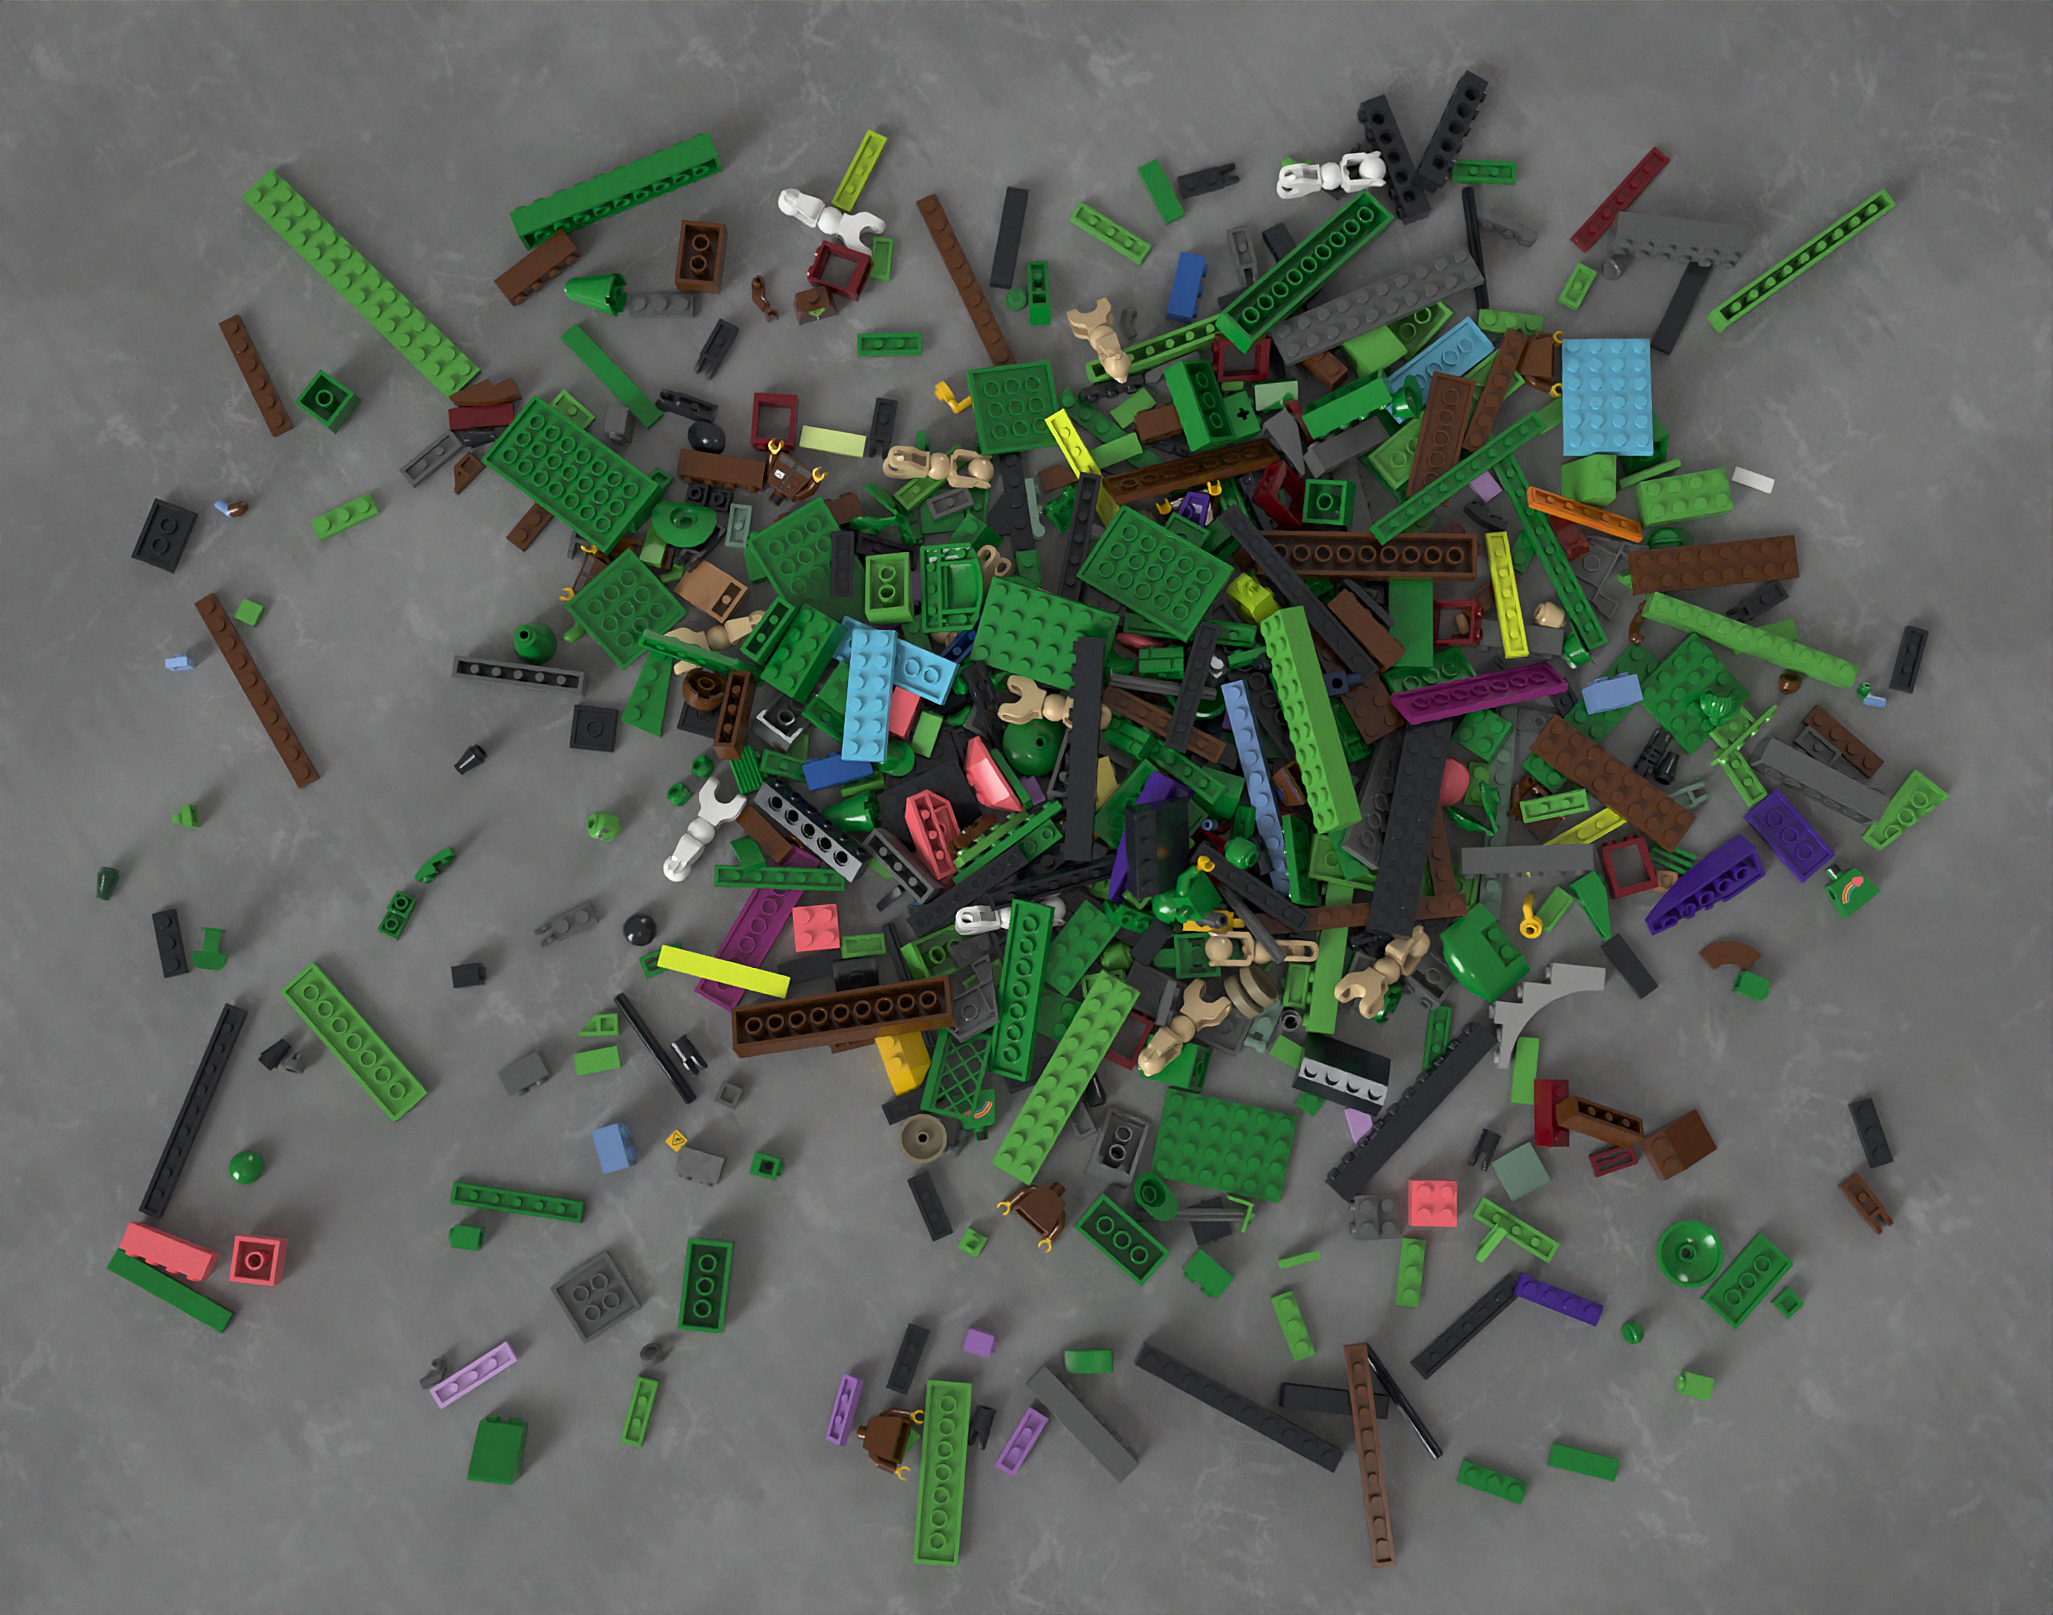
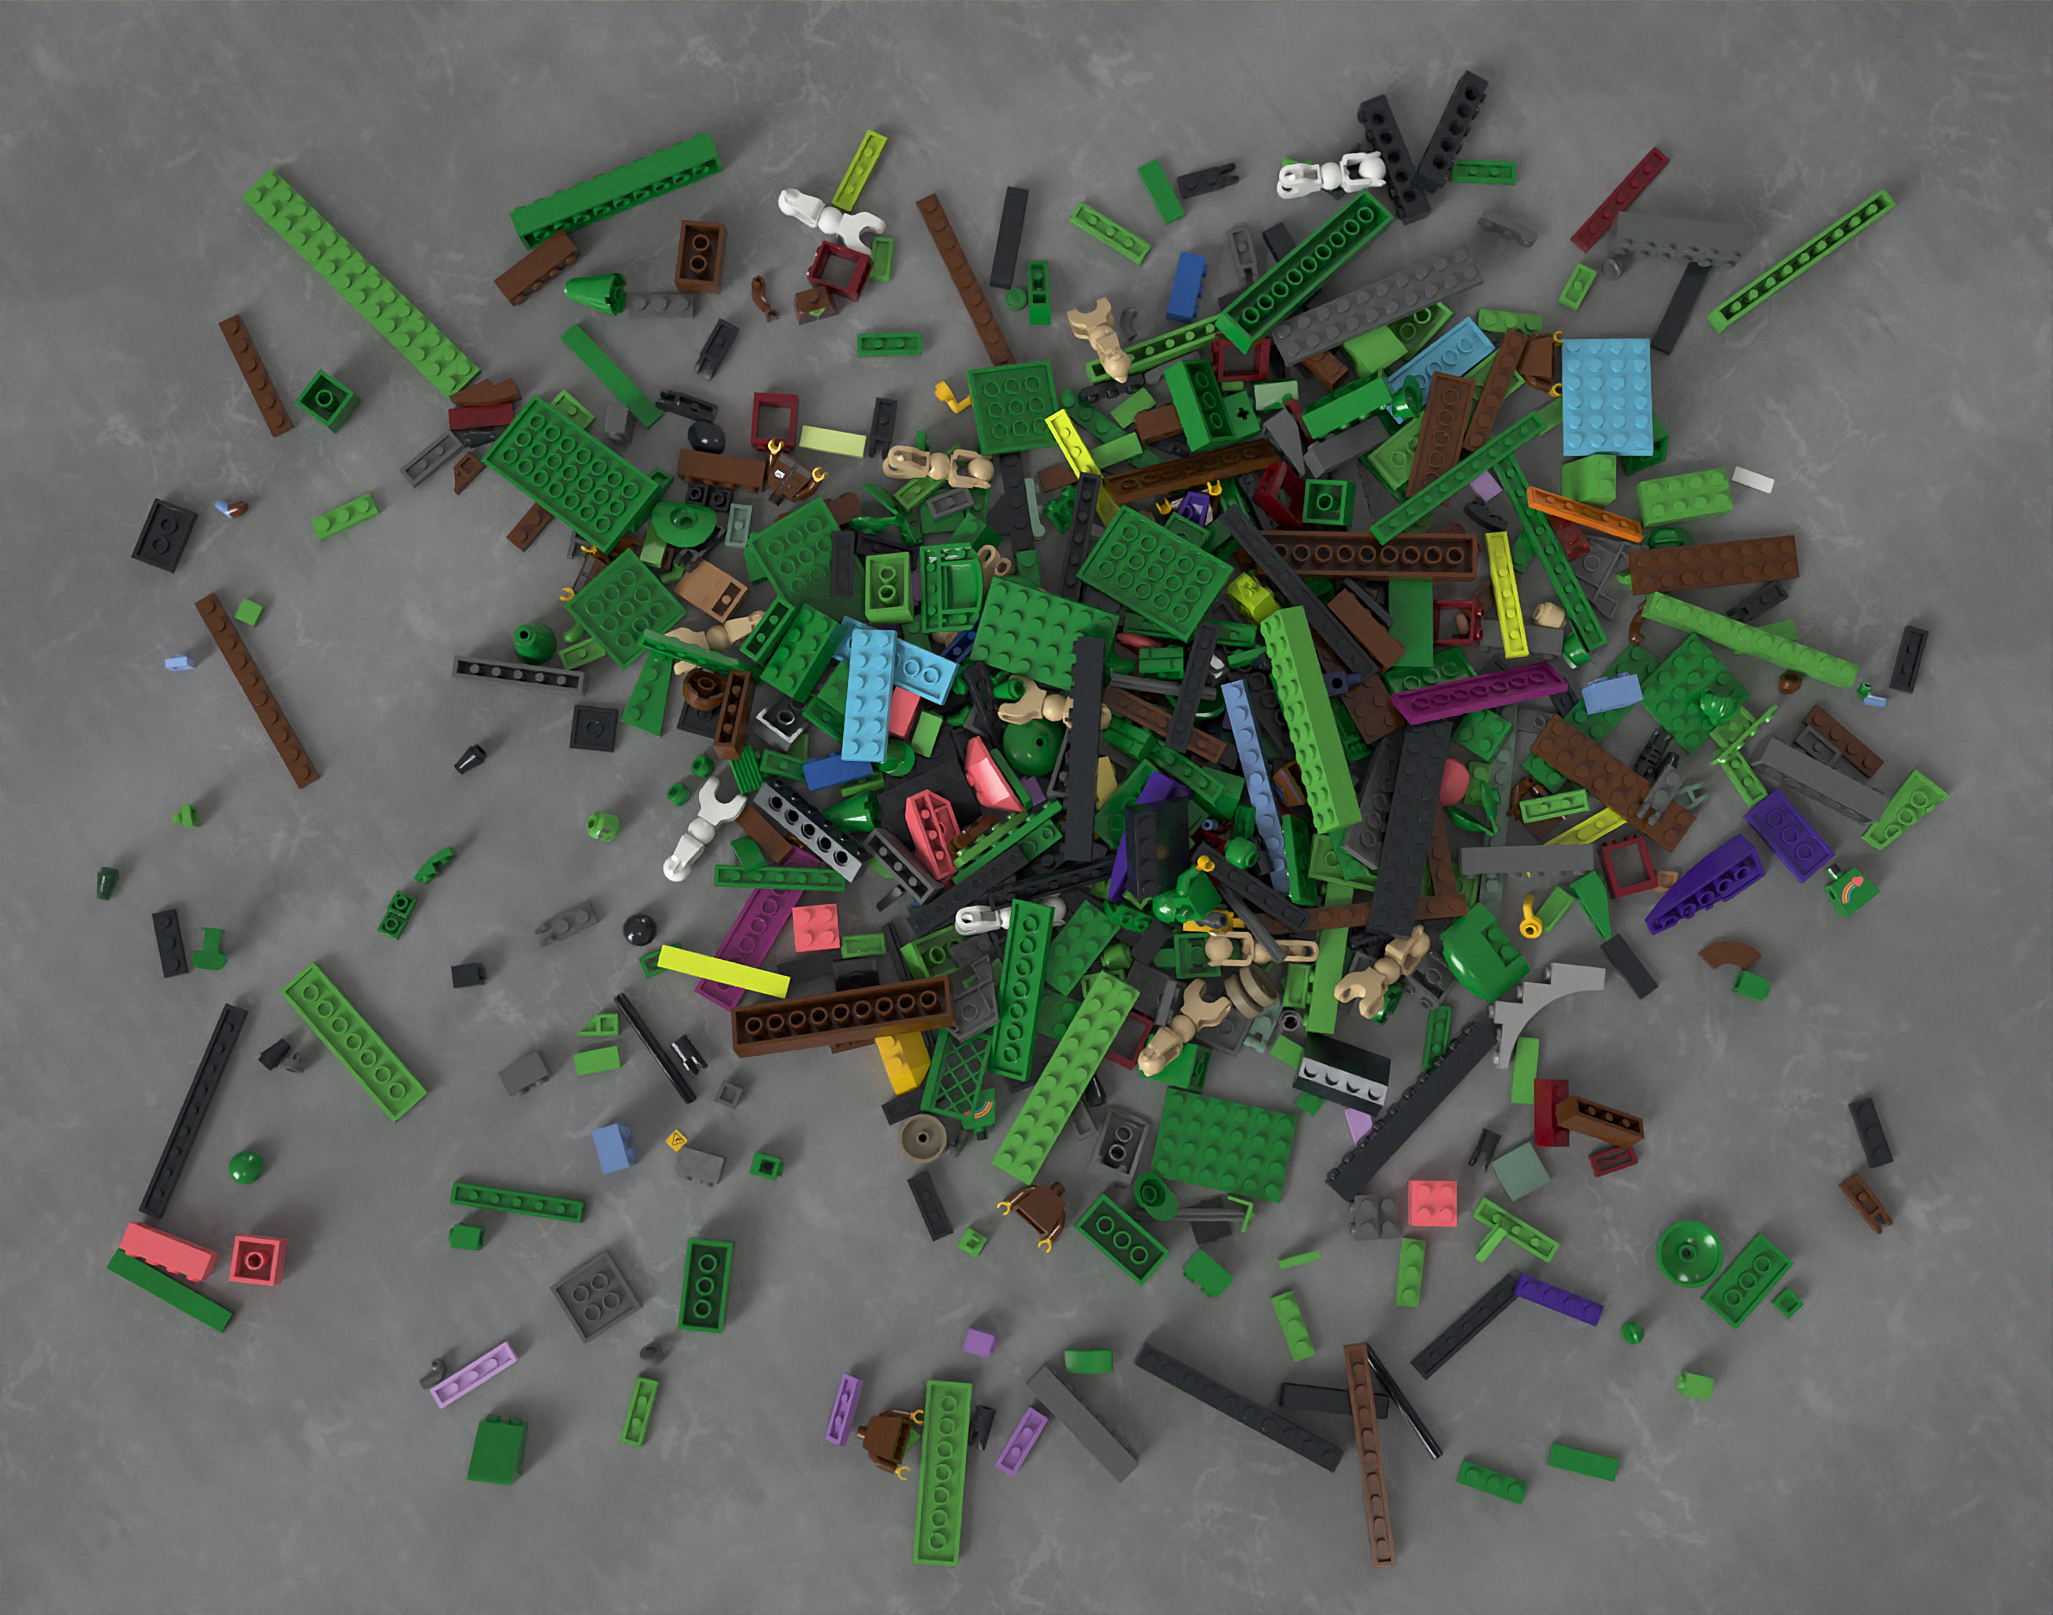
(581, 654): none -> bright green plate
(907, 1359): black plate -> none
(1010, 689): none -> green cone
(1475, 244): black axle -> none
(1648, 474): bright green tile -> none
(1661, 793): none -> dark grey hinge
(1677, 1145): reddish brown slope -> none
(1688, 864): green tile -> none

